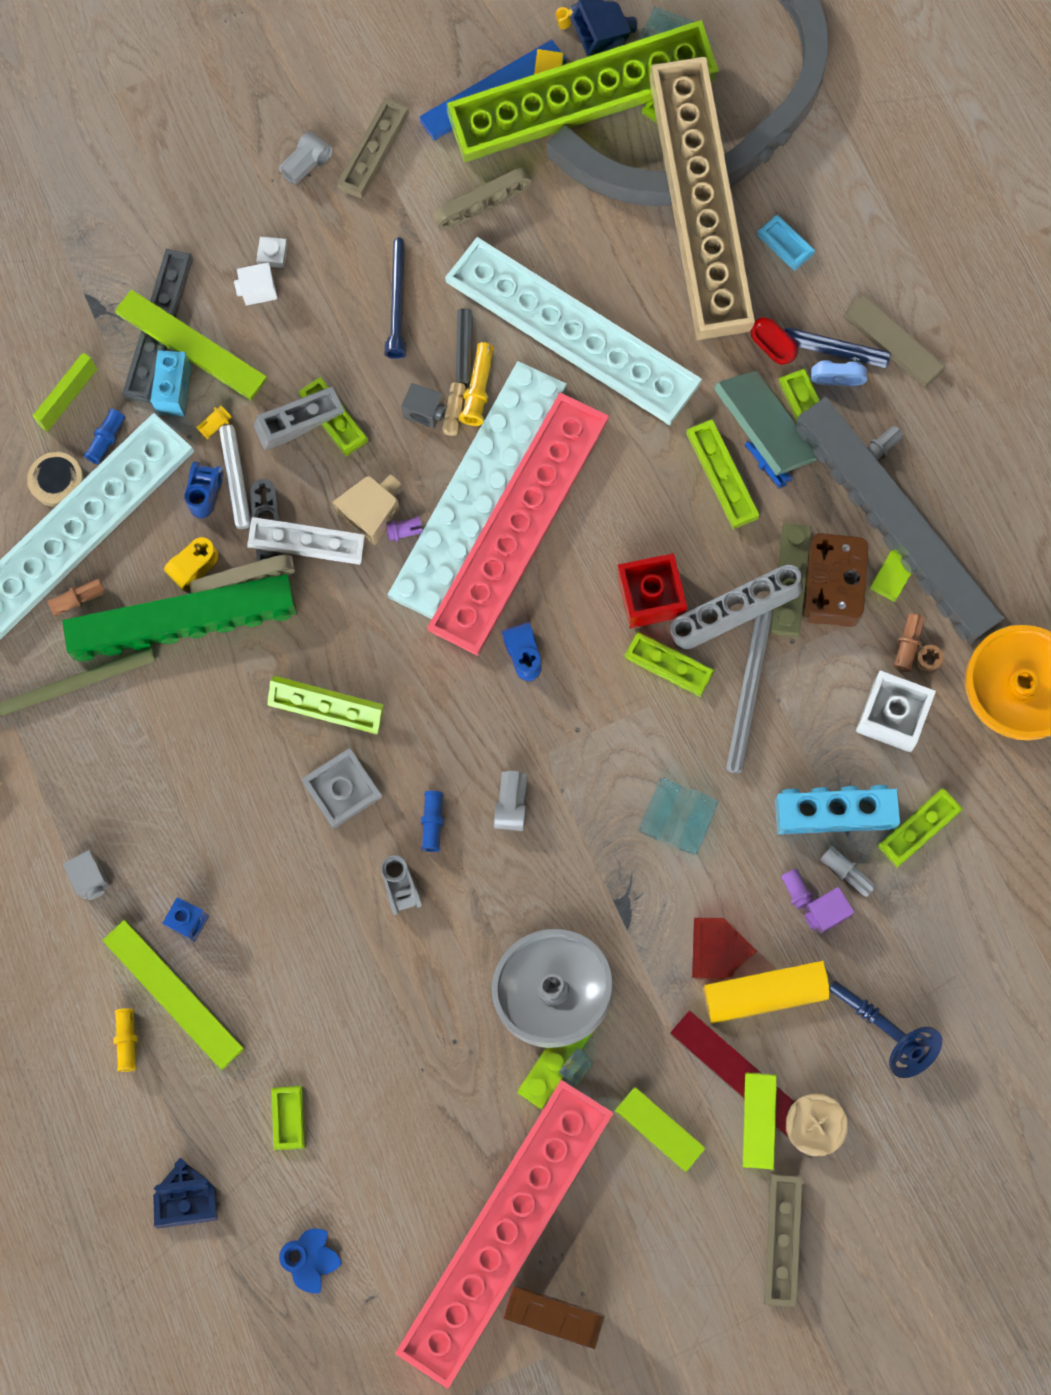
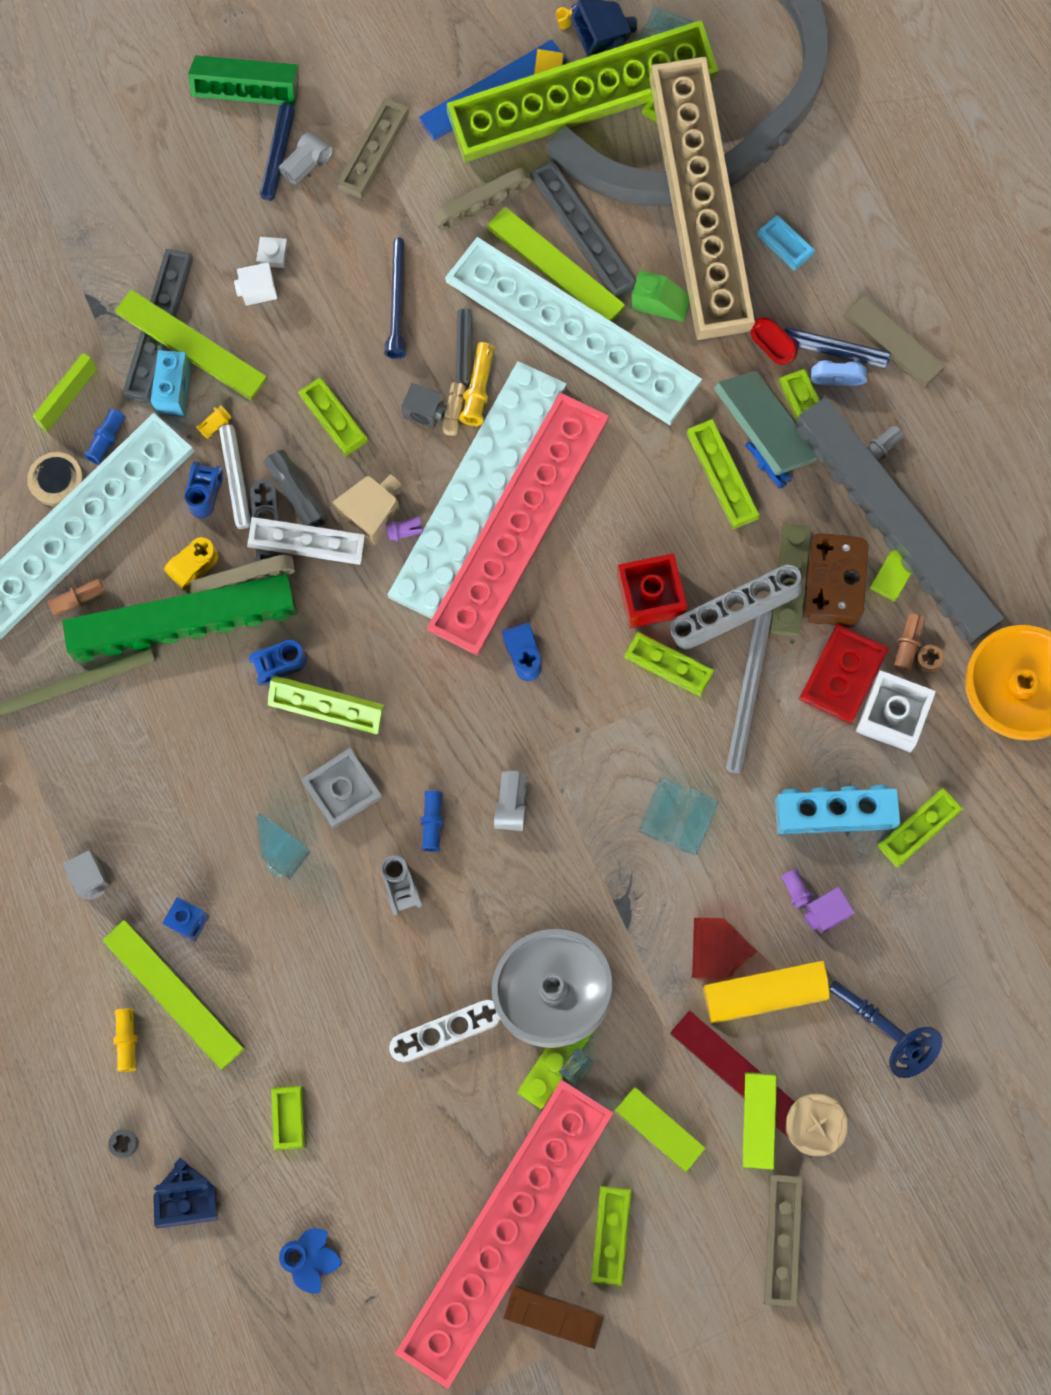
(132, 1146): none -> dark grey bush
(243, 80): none -> green brick
(275, 661): none -> blue piece
(277, 151): none -> dark blue axle
(279, 848): none -> clear light blue slope
(294, 488): none -> dark grey axle
(297, 418): light grey slope -> none
(447, 1036): none -> white beam
(554, 264): none -> lime tile
(583, 229): none -> dark grey tile
(611, 1236): none -> lime tile
(659, 297): none -> bright green slope
(844, 674): none -> red tile
(847, 871): light grey axle -> none

